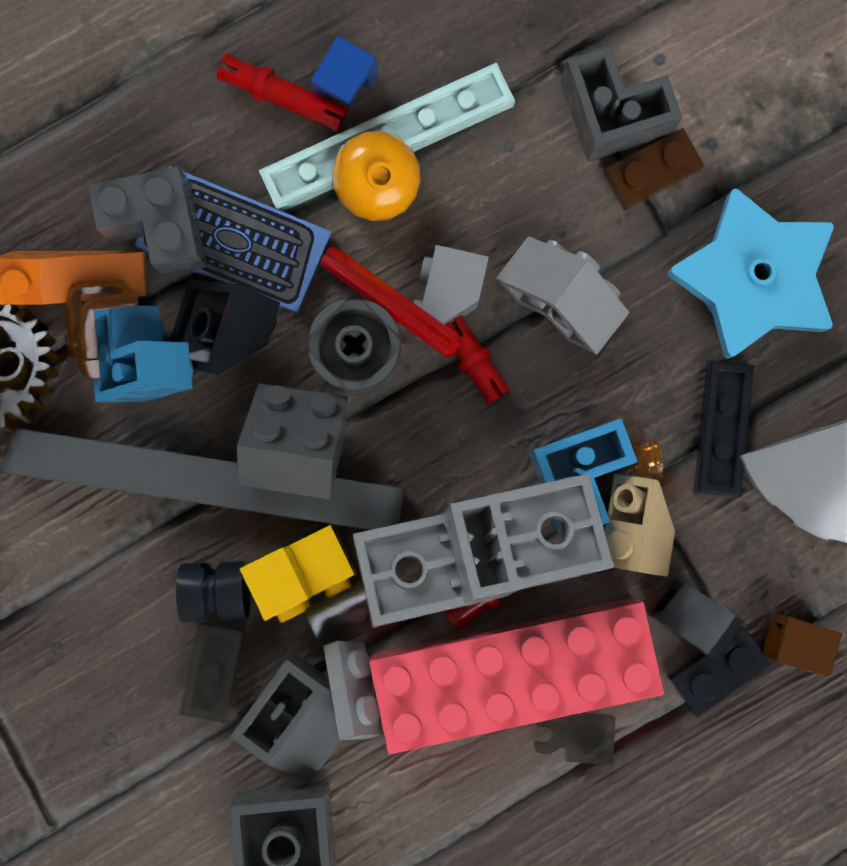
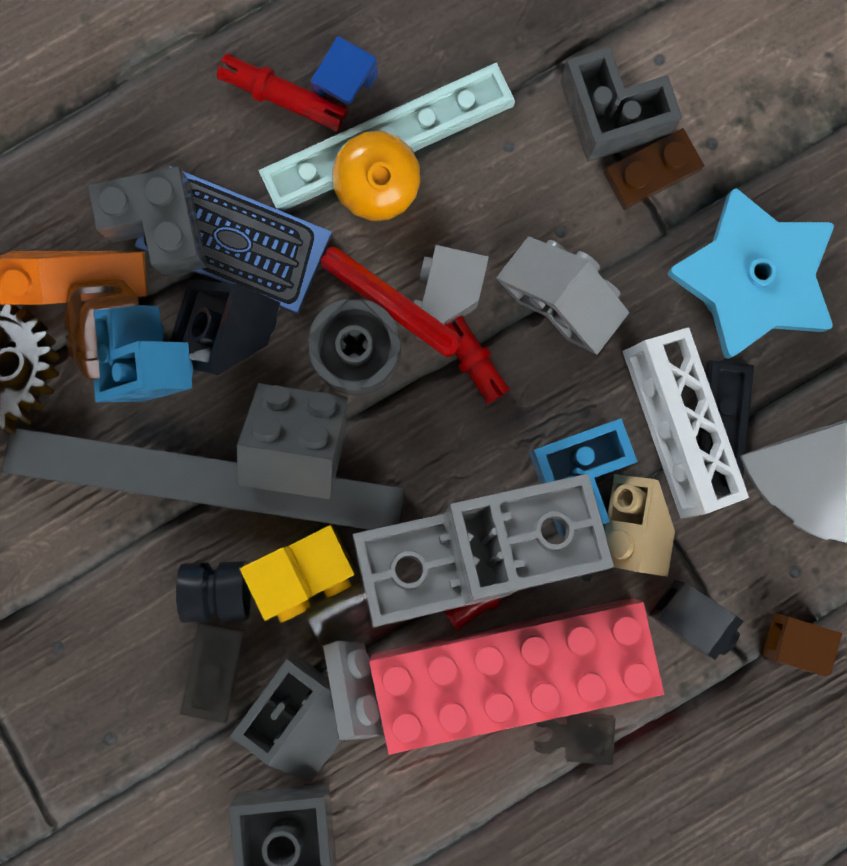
(648, 459): clear orange bush -> none
(674, 436): none -> white fence
(709, 681): black plate -> none

